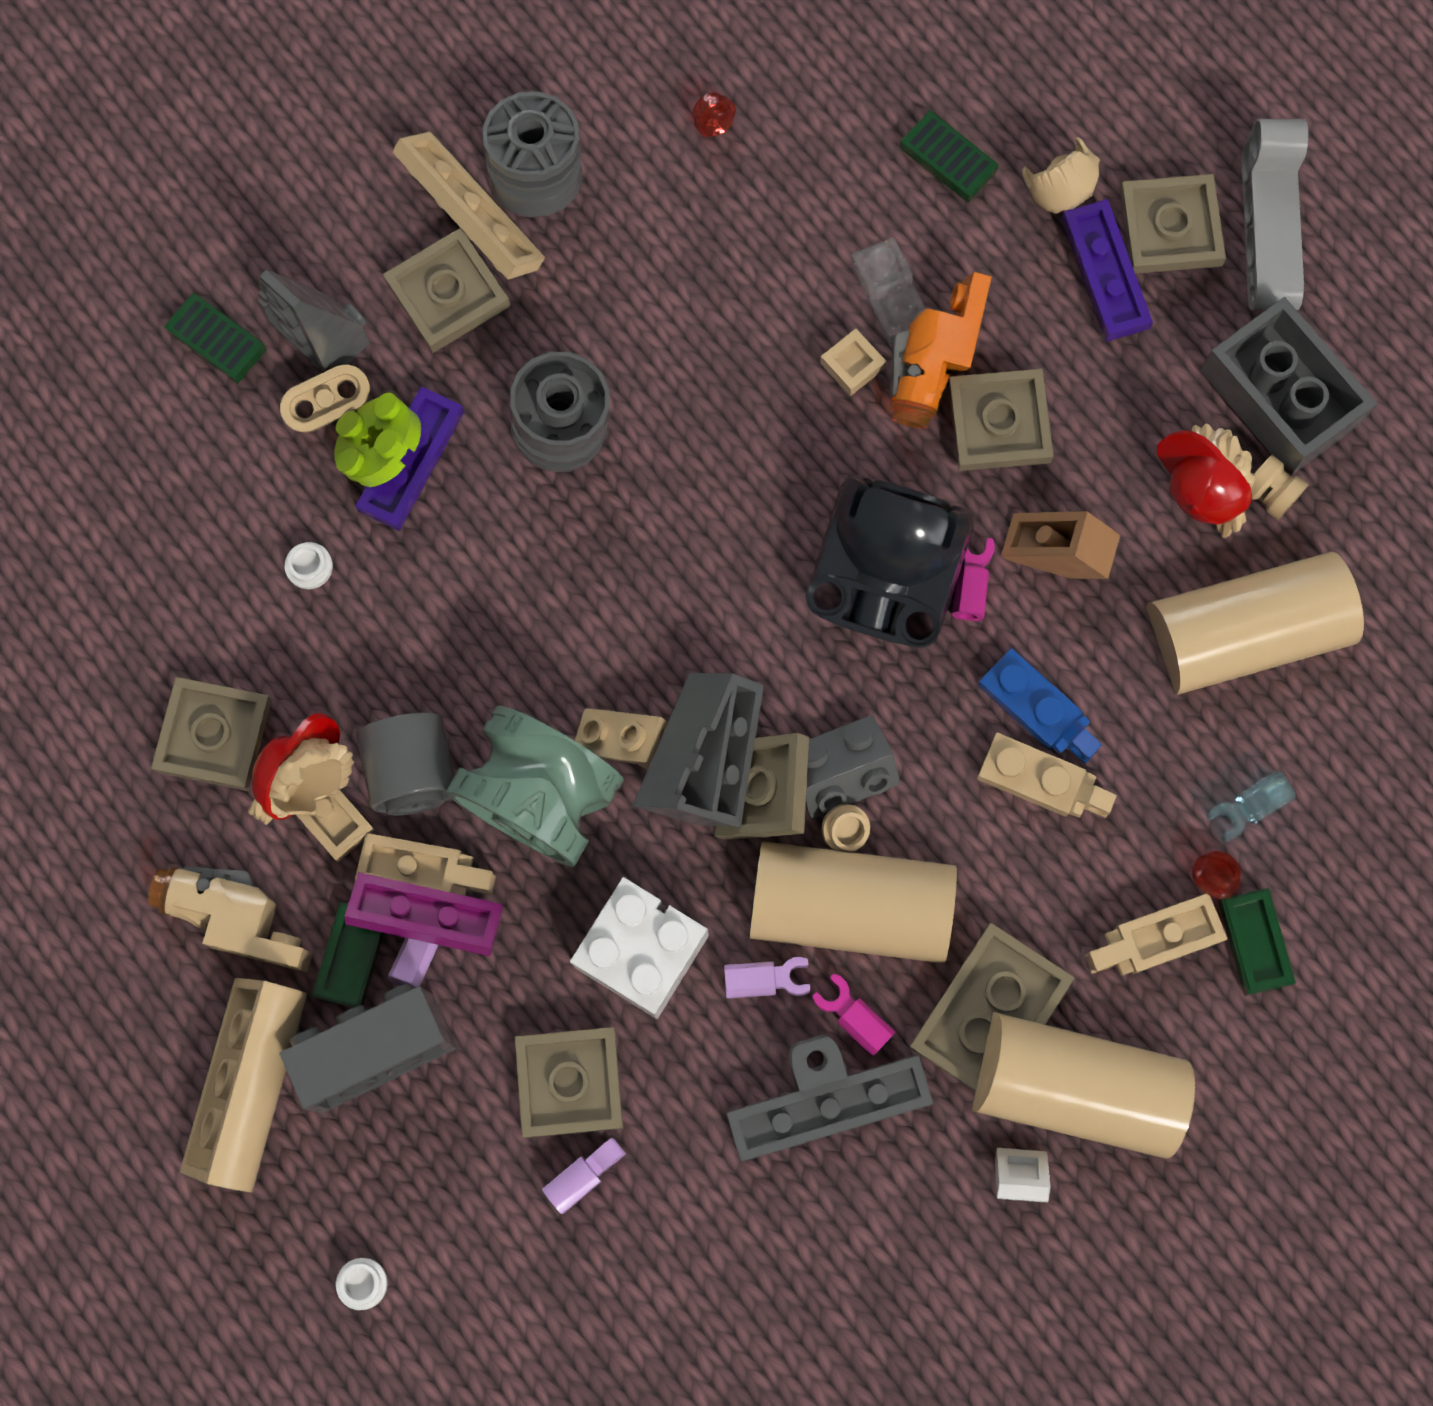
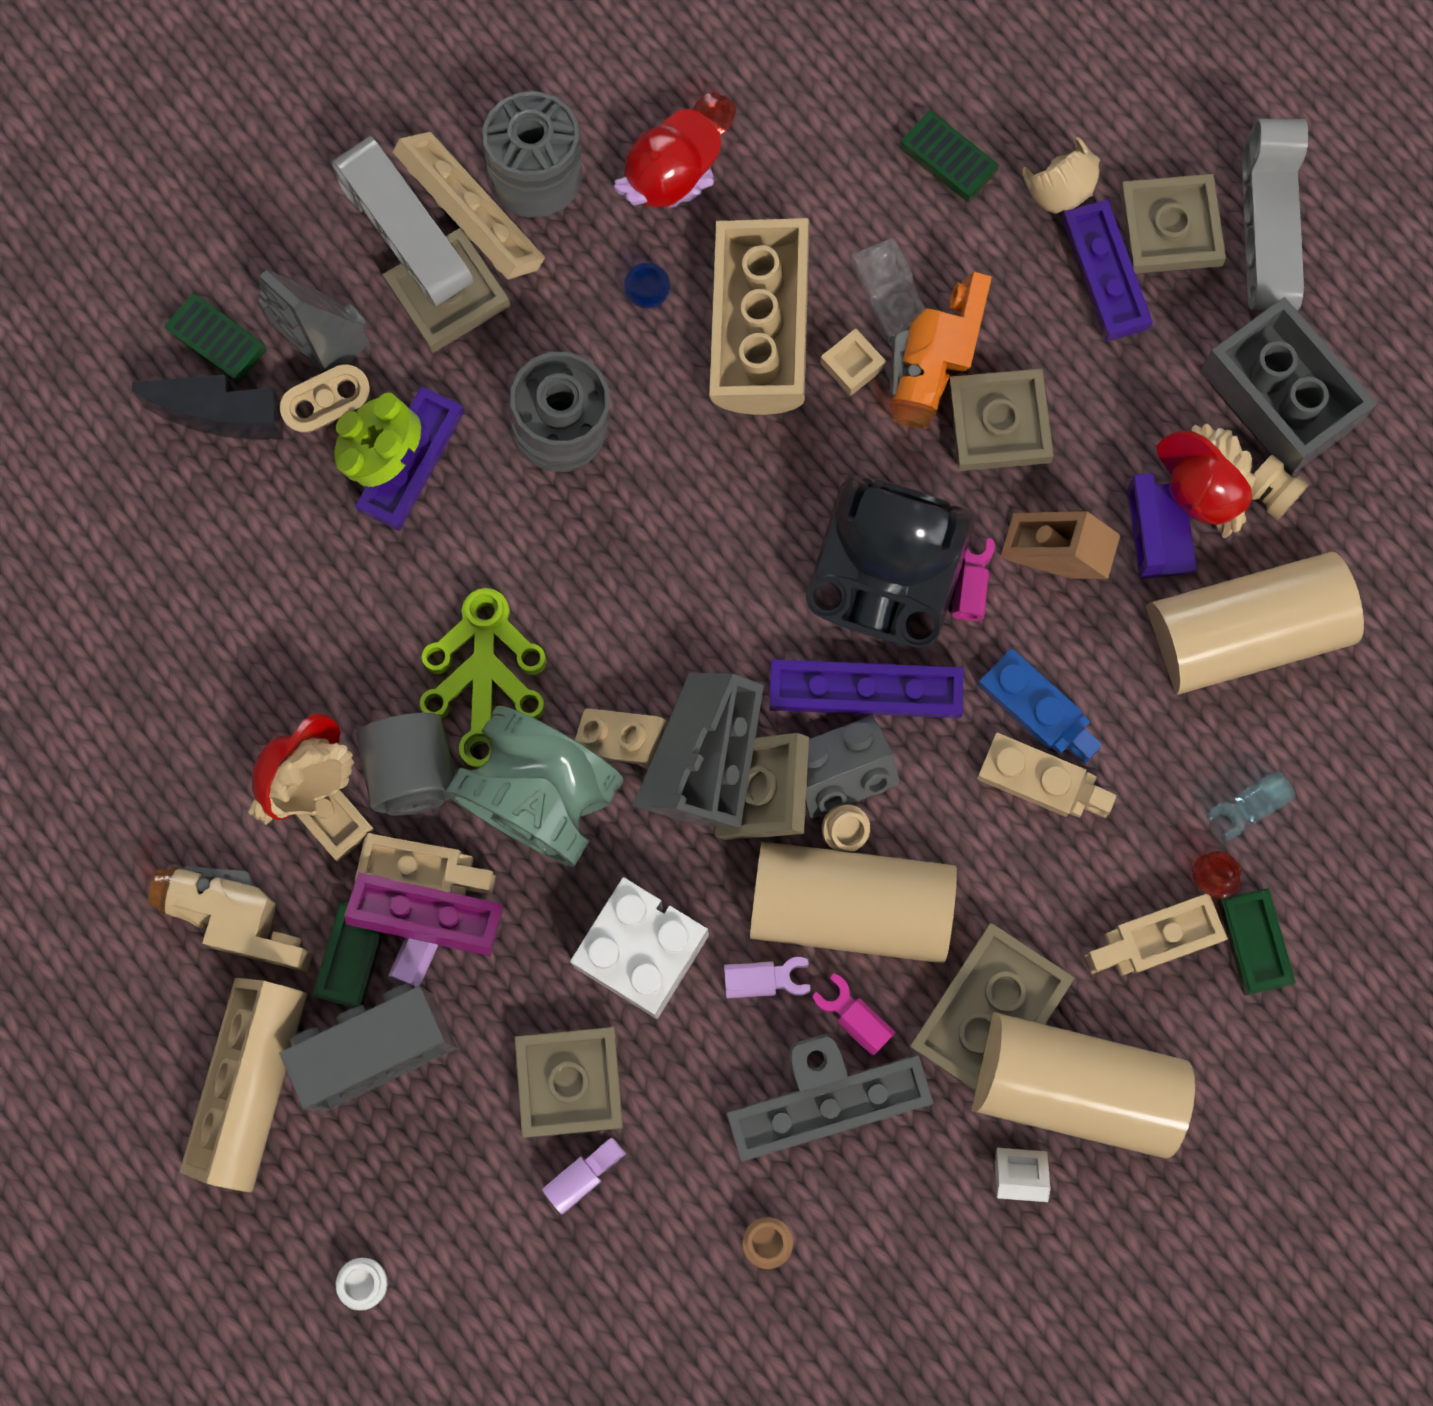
(211, 733): dark tan plate -> none
(214, 406): none -> black slope
(308, 565): white plate -> none
(402, 221): none -> light grey beam
(482, 668): none -> lime plant
(647, 285): none -> clear blue plate
(671, 161): none -> red hair
(760, 315): none -> tan brick
(767, 1243): none -> medium nougat plate
(866, 688): none -> dark purple plate
(1159, 530): none -> dark purple panel

